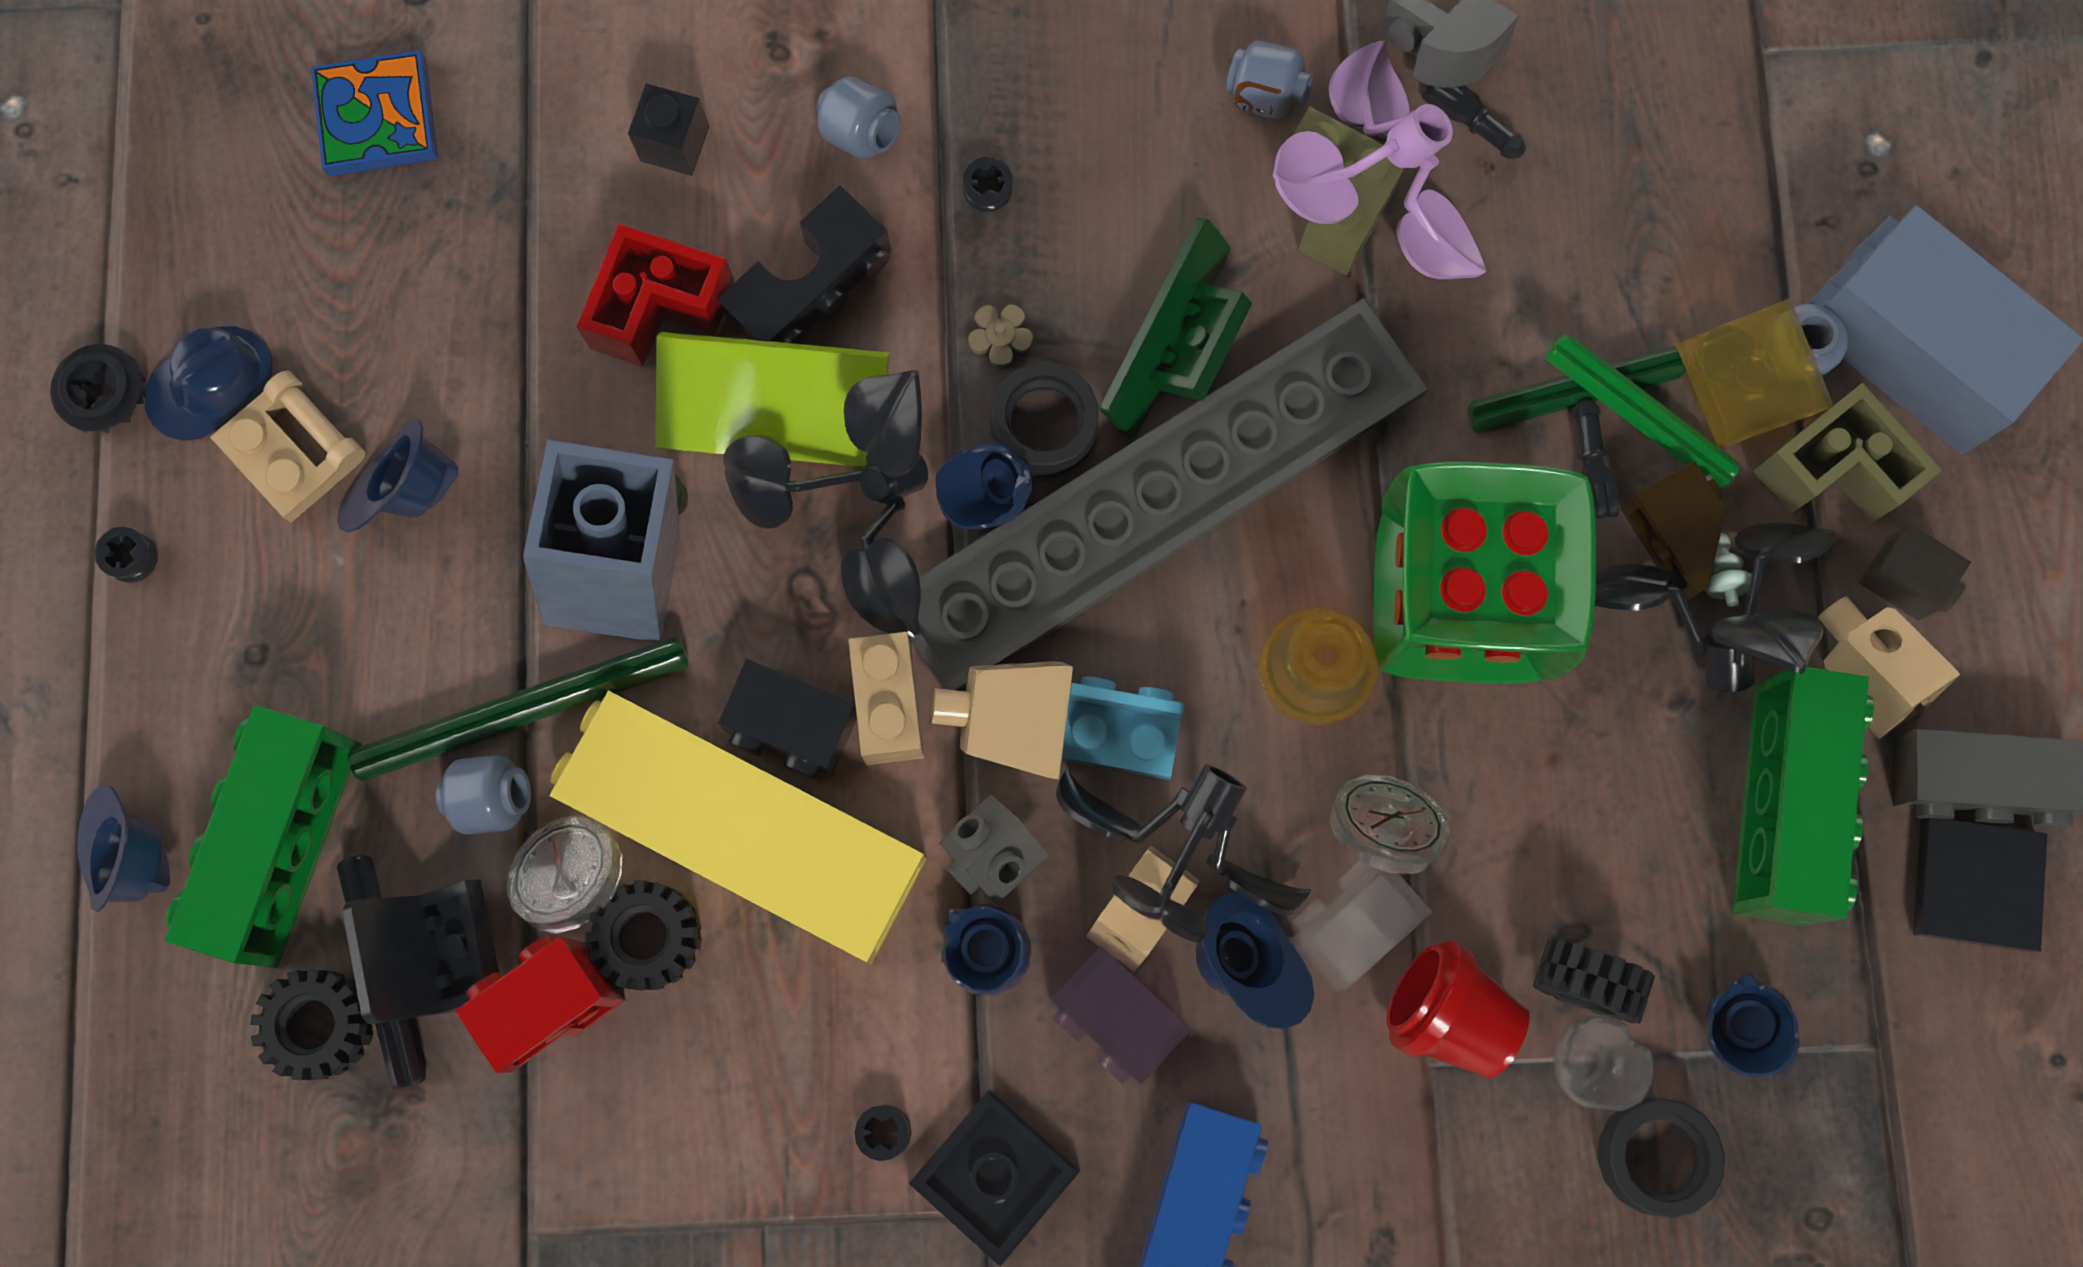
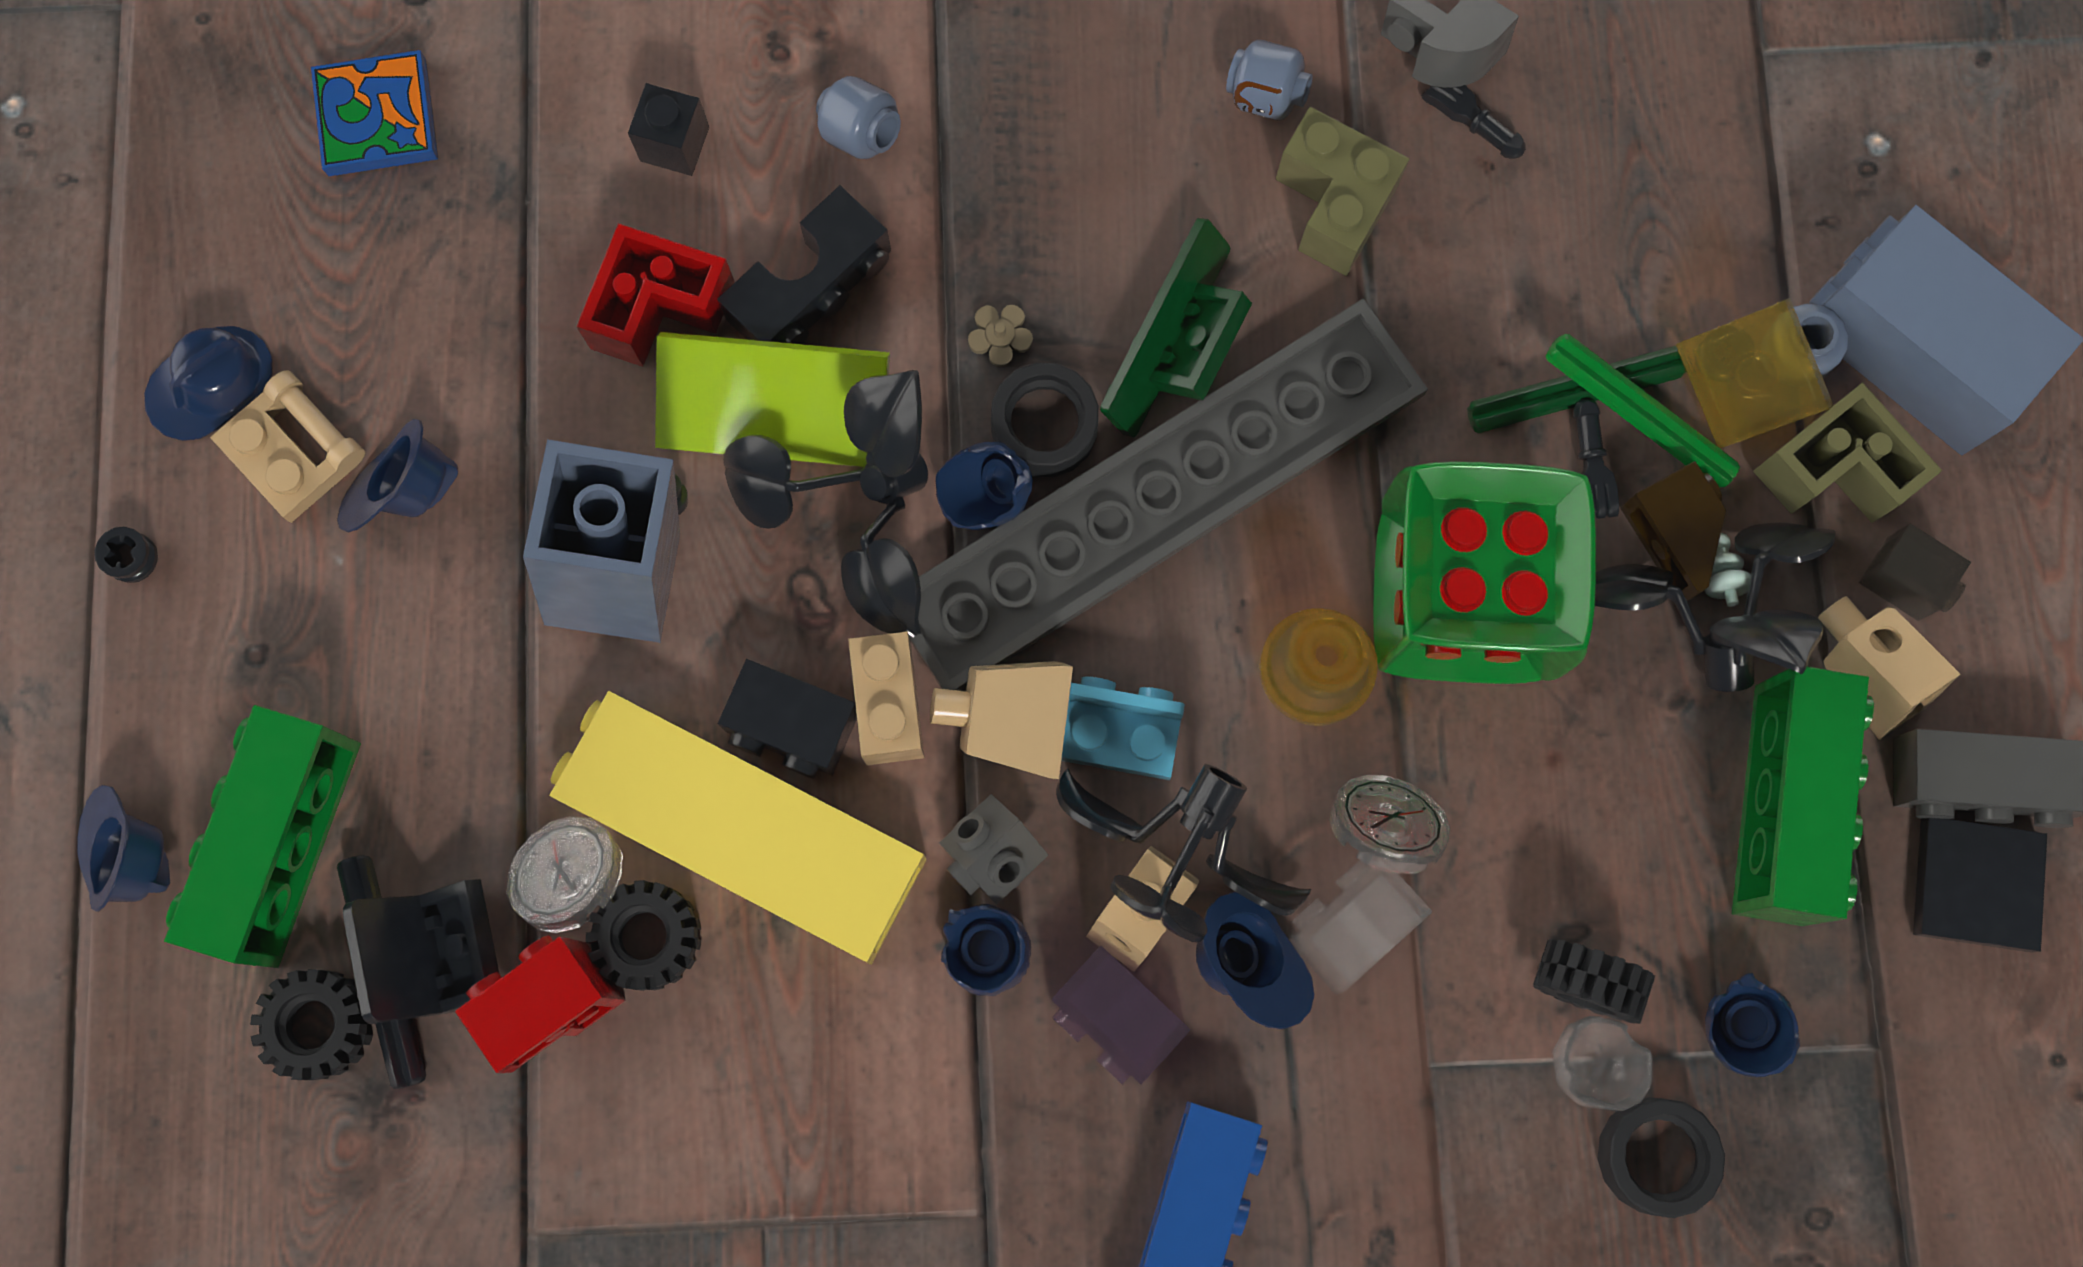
(90, 366): black gear -> none
(483, 794): sand blue head -> none
(517, 709): dark green axle -> none
(883, 1151): black bush -> none
(984, 168): black bush -> none
(994, 1177): black tile -> none
(1317, 185): lavender plant -> none
(1456, 1013): red piece -> none

